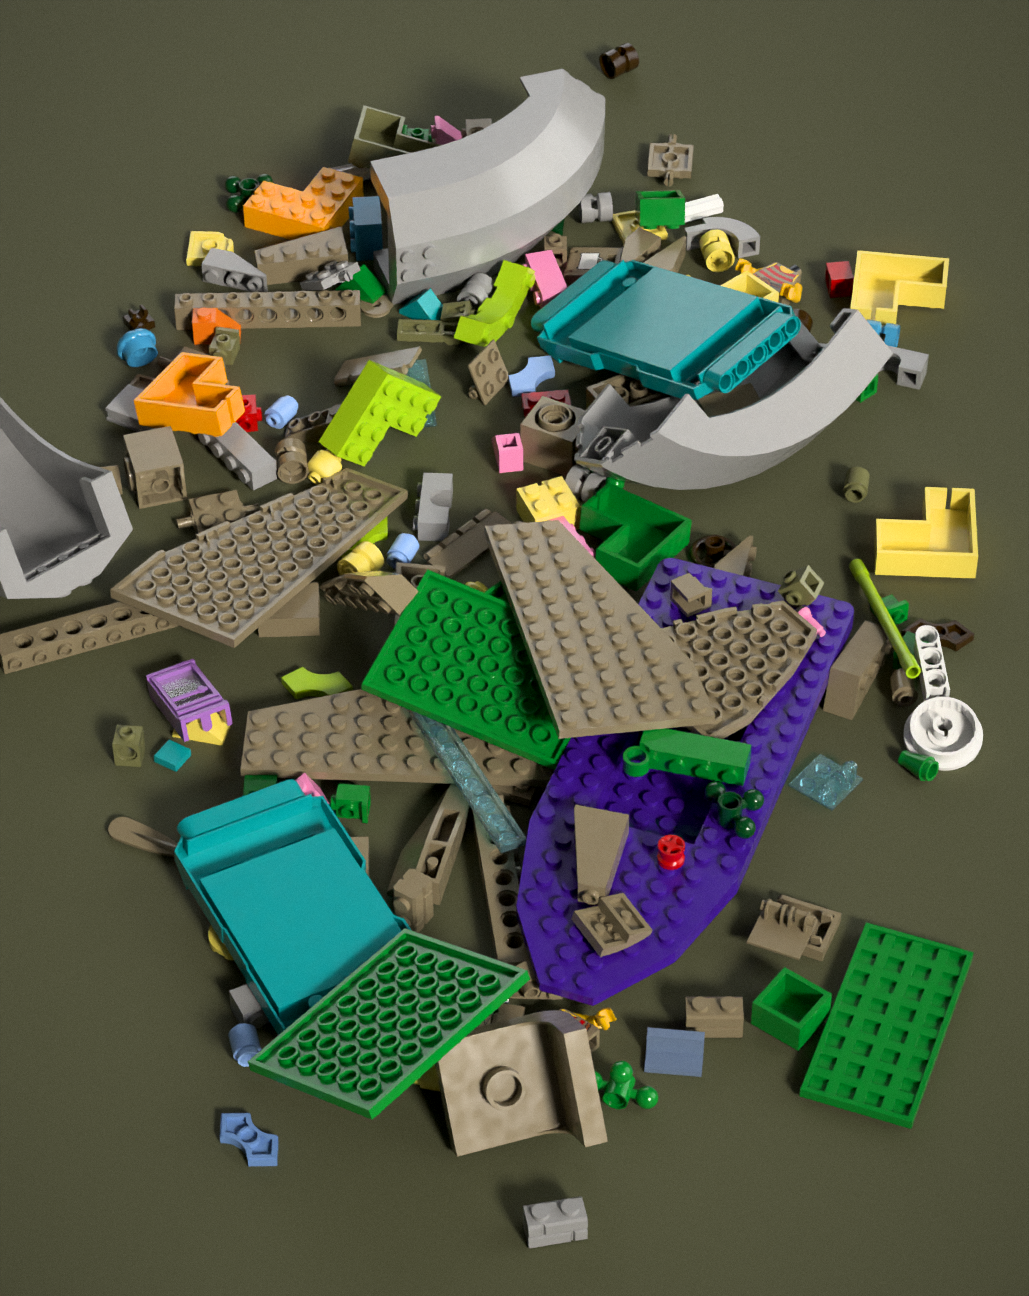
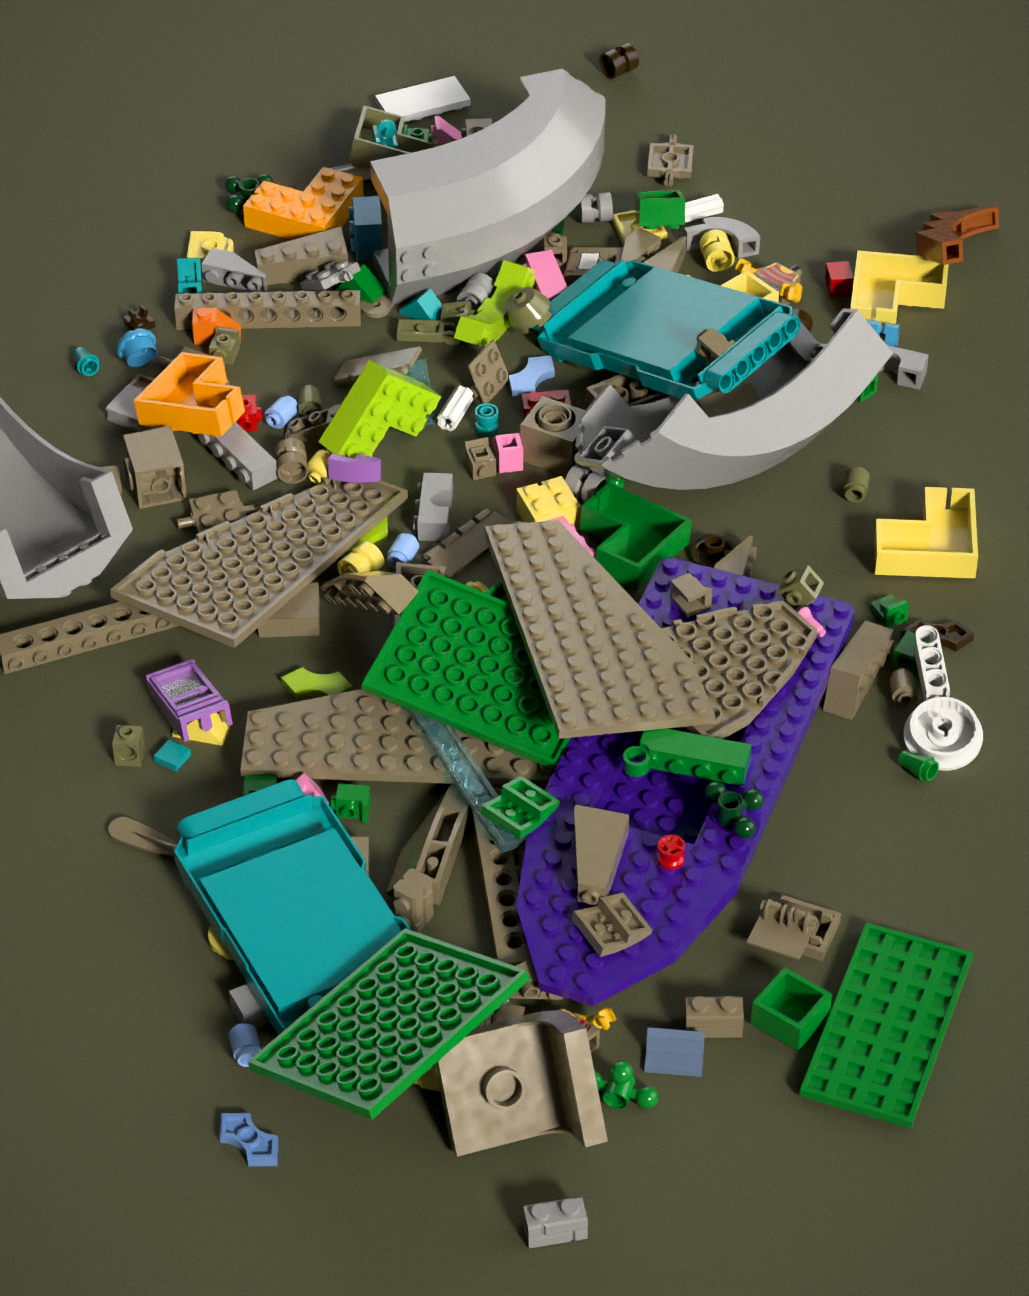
(86, 362): none -> teal cone
(189, 275): none -> teal brick
(309, 400): none -> olive brick
(360, 469): none -> medium lavender slope
(385, 133): none -> teal hips
(424, 99): none -> white tile
(455, 408): none -> white axle
(481, 466): none -> dark tan window
(486, 419): none -> teal wheel
(520, 807): none -> green slope
(527, 309): none -> olive cone
(712, 344): none -> dark tan brick
(827, 781): clear light blue hinge -> none
(906, 659): lime piece -> none
(945, 233): none -> dark orange arch

